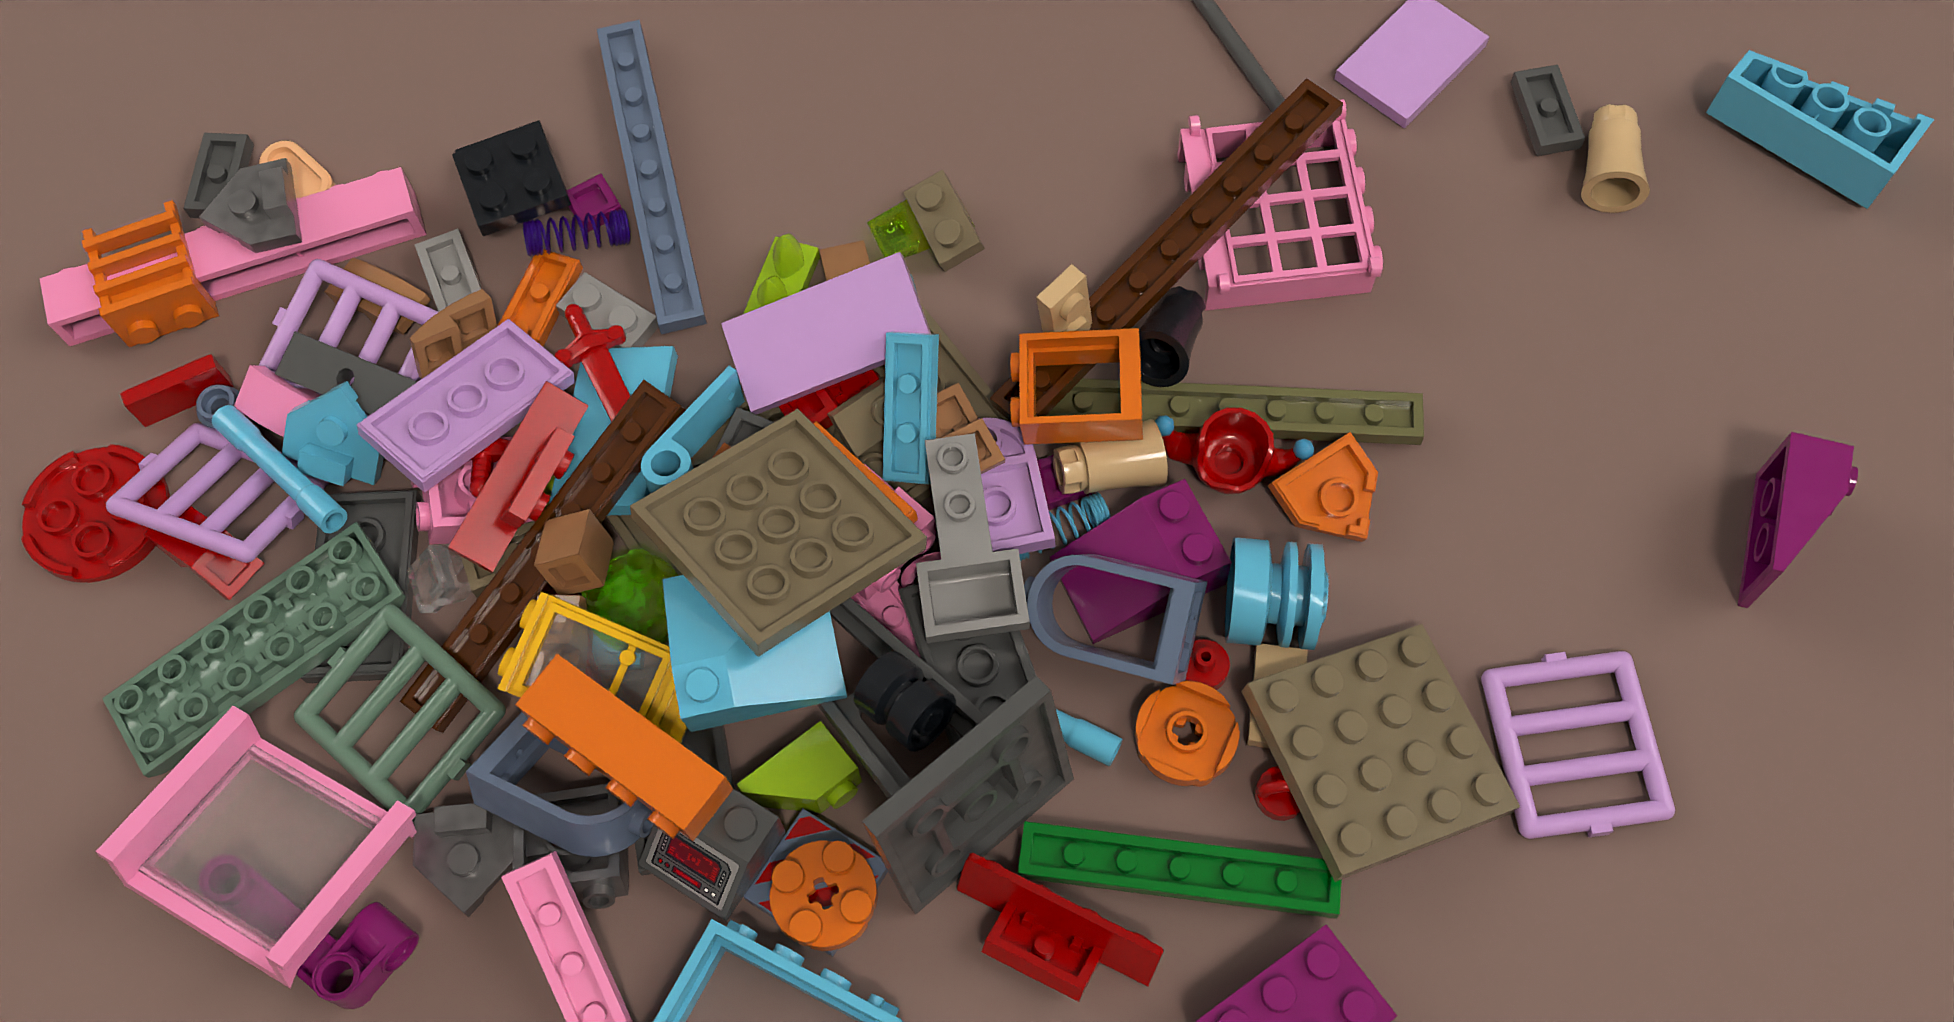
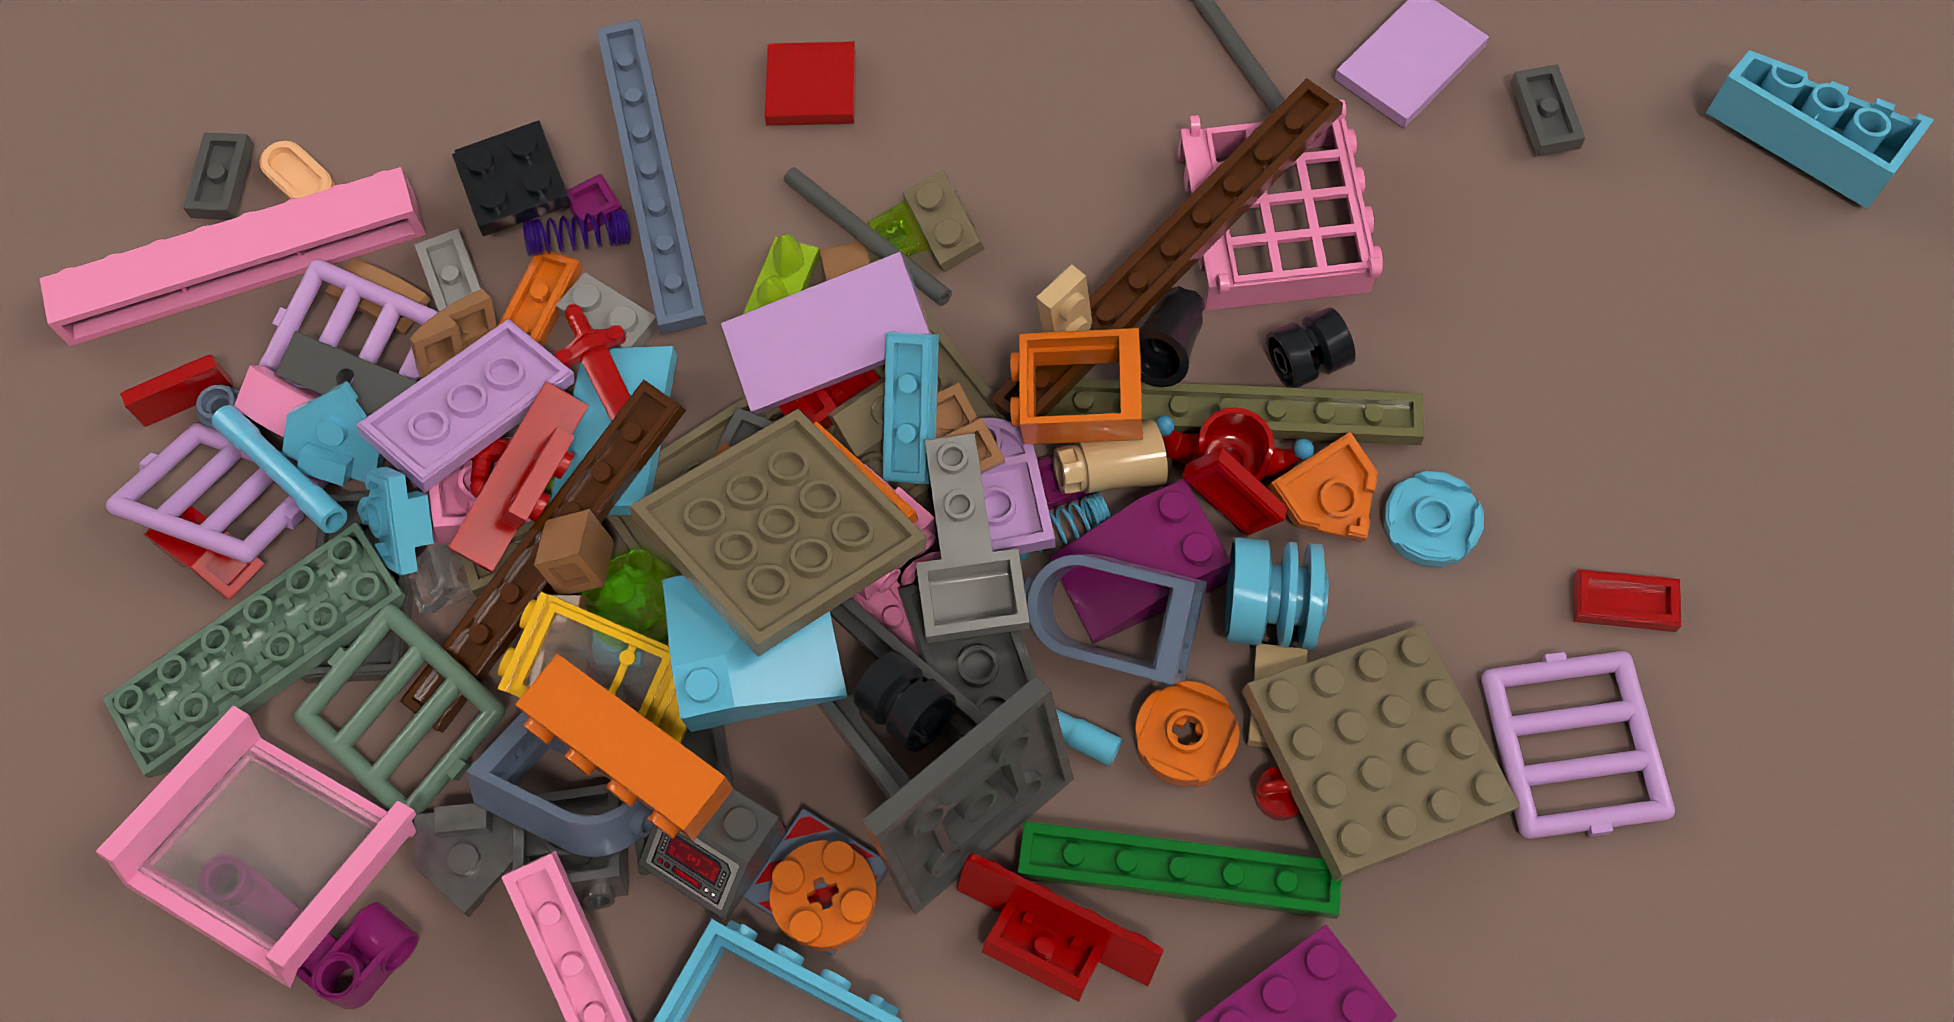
(68, 518): red tile -> none
(153, 298): orange plate -> none
(257, 207): flat silver plate -> none
(396, 518): none -> medium azure plate
(673, 451): medium azure door -> none
(805, 775): lime slope -> none
(810, 83): none -> red tile
(864, 233): none -> dark grey piece
(1208, 664): red tile -> none
(1234, 491): none -> red tile
(1316, 346): none -> black wheel
(1433, 519): none -> medium azure tile
(1615, 165): tan plant -> none
(1627, 600): none -> red tile
(1790, 503): magenta slope -> none

